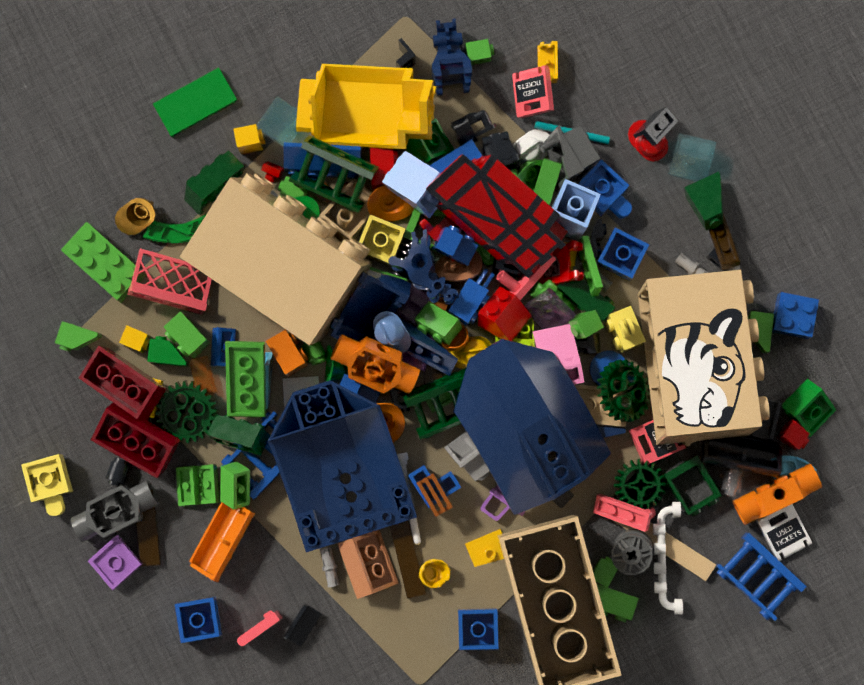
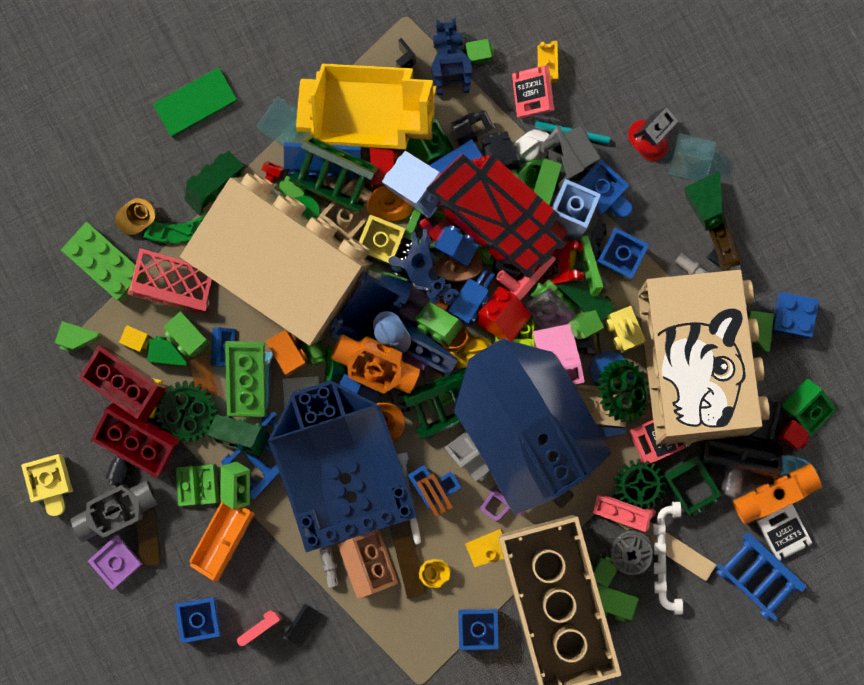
(249, 139): yellow brick -> none

